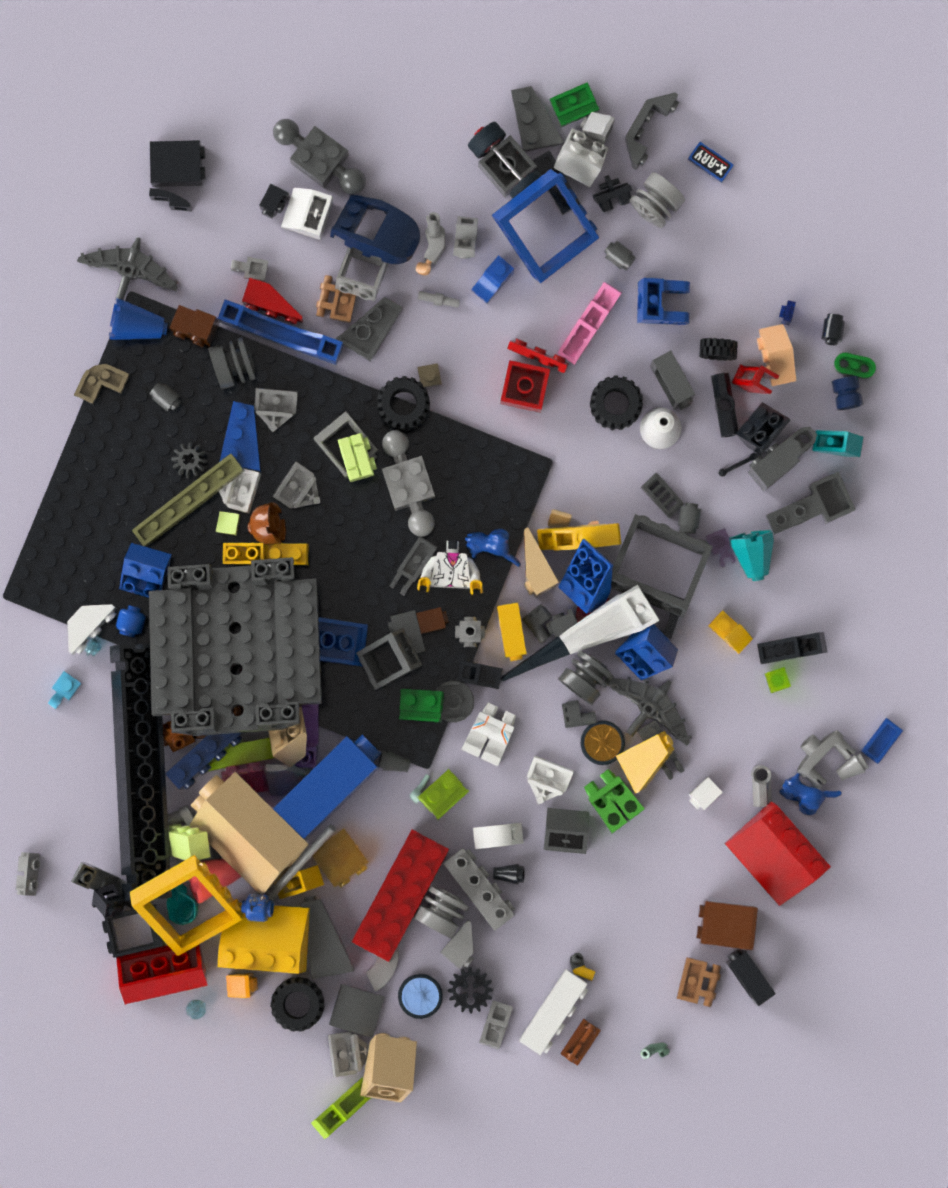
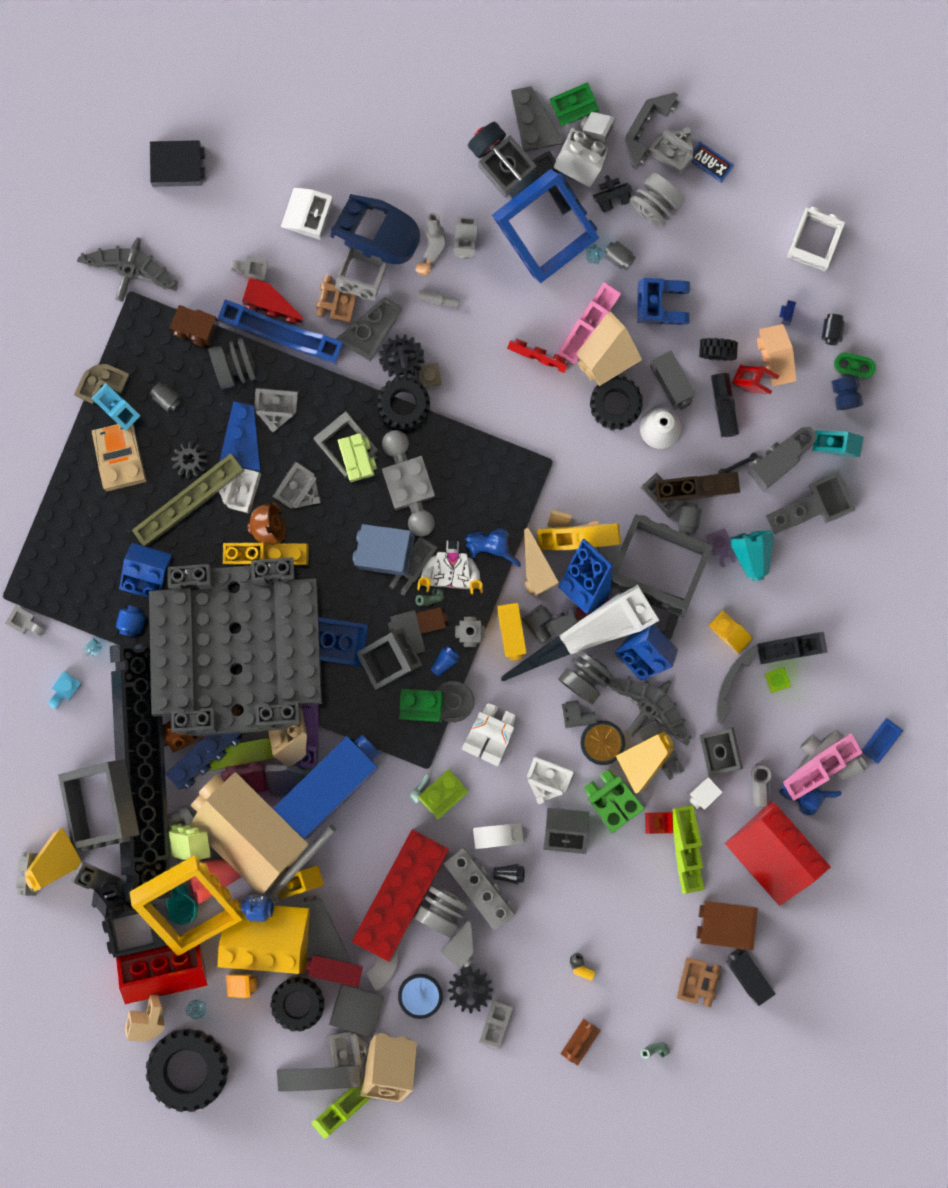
(22, 620): none -> light grey plate
(53, 861): none -> yellow slope
(87, 624): white slope -> none
(115, 407): none -> medium azure brick
(118, 457): none -> tan slope
(121, 803): none -> dark grey window
(135, 322): blue cone -> none
(145, 1025): none -> tan brick
(175, 201): black slope -> none
(187, 1099): none -> black tyre
(228, 523): yellowish green slope -> none
(273, 201): black brick -> none
(319, 156): dark grey brick -> none
(319, 1078): none -> dark grey slope
(334, 970): none -> dark red brick
(340, 859): clear yellow plate -> none
(383, 550): none -> sand blue brick
(393, 762): dark grey cone -> none
(408, 347): none -> black gear
(427, 600): none -> sand green arm
(445, 660): none -> blue cone
(479, 674): black slope -> none
(493, 279): blue arch -> none
(525, 386): red brick -> none
(553, 1012): white brick -> none
(593, 254): none -> clear light blue plate
(607, 351): none -> tan slope
(659, 822): none -> red slope
(673, 149): none -> light grey slope
(687, 850): none -> lime slope
(697, 487): none -> dark brown slope
(721, 751): none -> dark grey slope
(722, 706): none -> dark grey slope
(762, 428): black slope -> none
(808, 258): none -> white window
(822, 766): none -> bright pink slope

